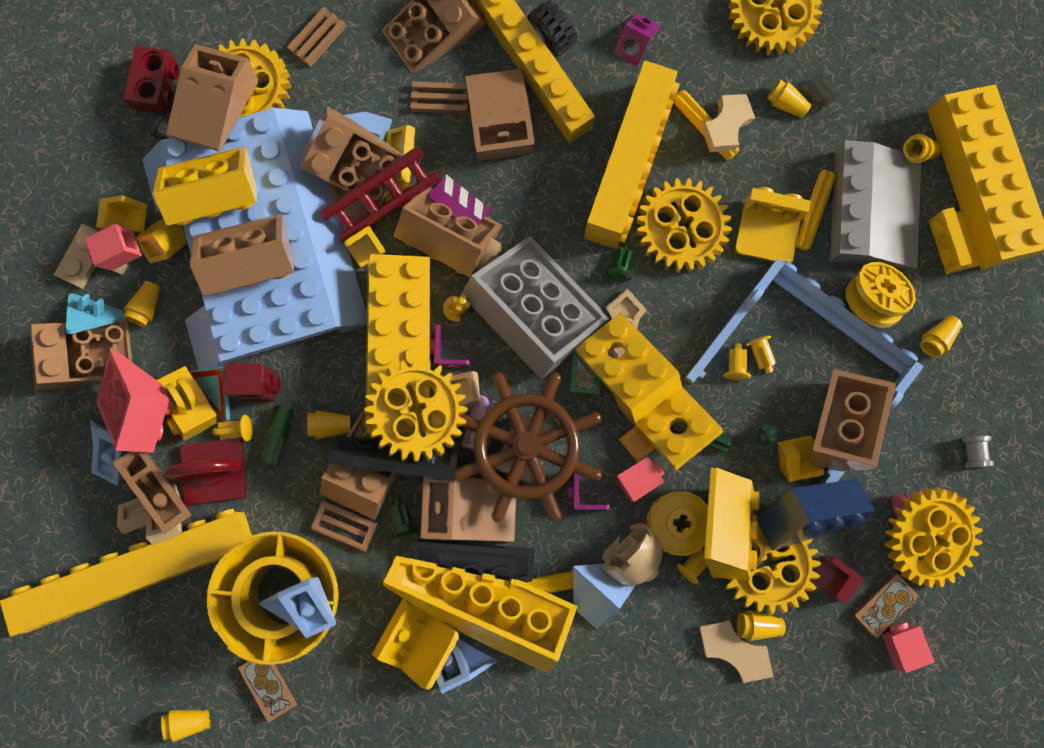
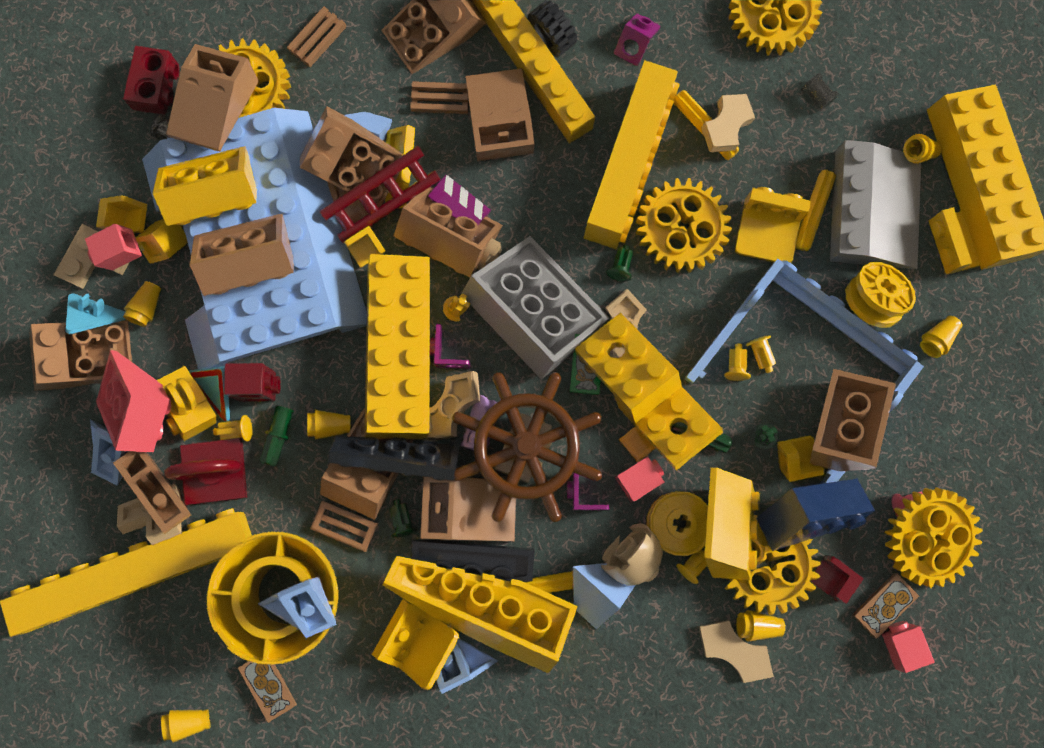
(386, 416): yellow gear -> none
(788, 99): yellow cone -> none
(977, 451): light grey bush -> none

